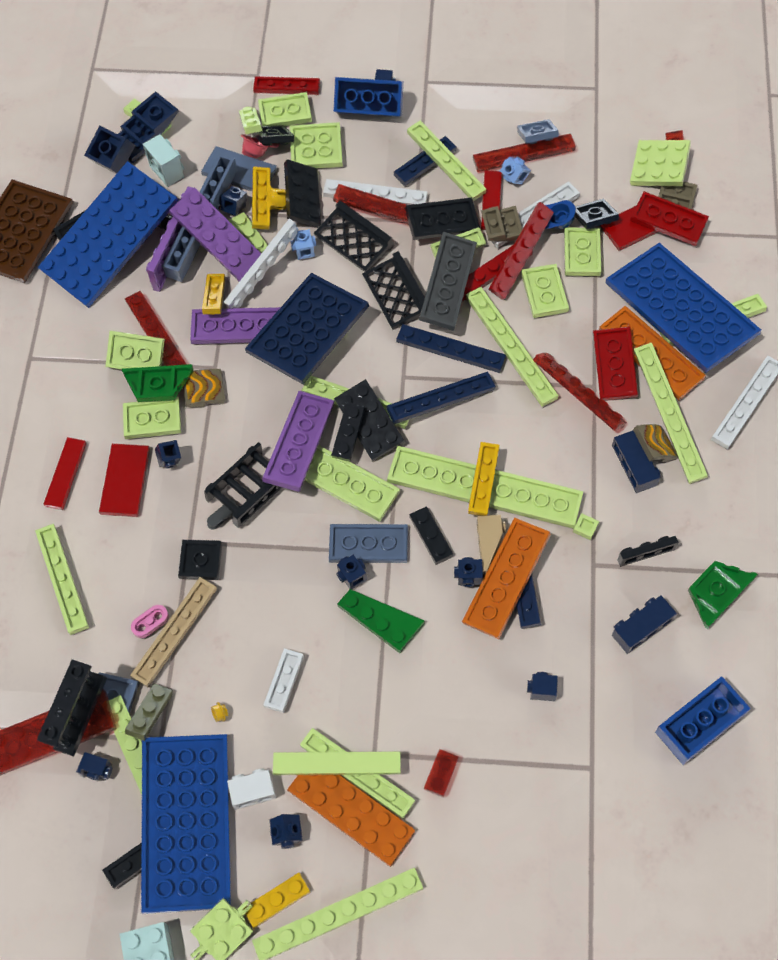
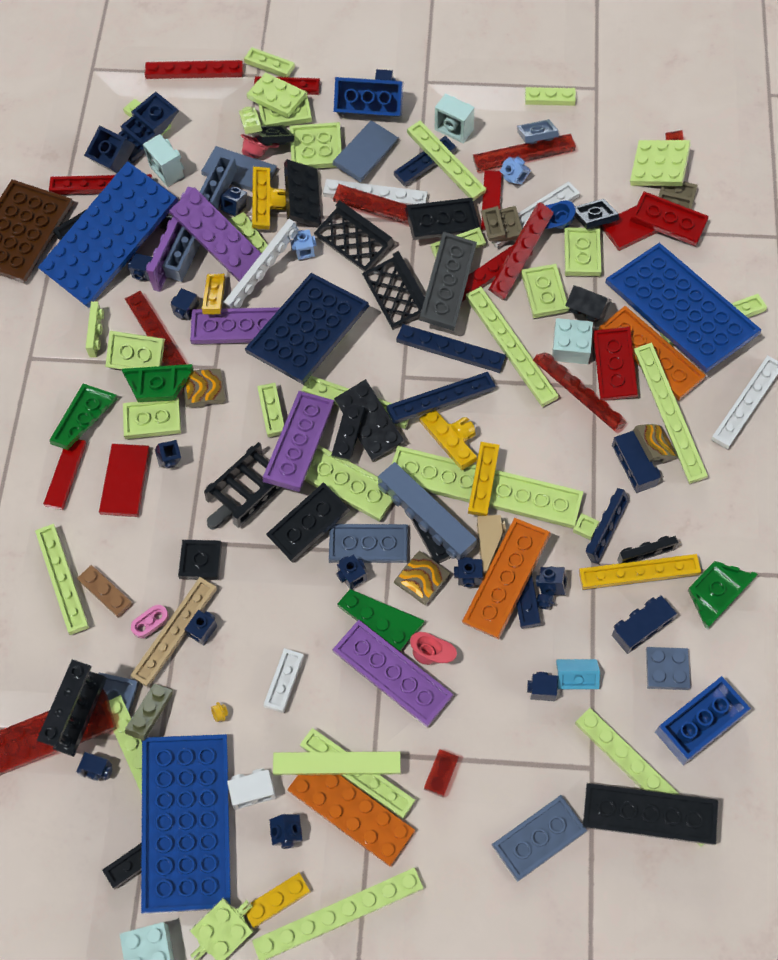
(80, 184): none -> red plate
(81, 415): none -> green wing
(94, 329): none -> yellowish green plate
(104, 591): none -> medium nougat plate
(138, 265): none -> dark blue brick
(184, 303): none -> dark blue brick
(194, 69): none -> red plate
(201, 627): none -> dark blue brick
(269, 62): none -> yellowish green plate
(271, 409): none -> yellowish green plate
(276, 95): none -> yellowish green plate
(308, 522): none -> black plate
(365, 151): none -> sand blue tile
(393, 673): none -> medium lavender plate
(422, 578): none -> slope
(426, 511): none -> sand blue brick
(431, 650): none -> coral piece
(451, 437): none -> yellow plate
(454, 118): none -> light aqua brick
(539, 838): none -> sand blue tile
(545, 601): none -> dark blue plate
(550, 96): none -> yellowish green plate
(552, 580): none -> dark blue brick
(572, 341): none -> light aqua brick
(578, 674): none -> medium azure panel
(588, 302): none -> black piece
(607, 526): none -> dark blue plate
(623, 754): none -> yellowish green plate
(639, 571): none -> yellow plate
(650, 814): none -> black plate
(667, 668): none -> sand blue plate

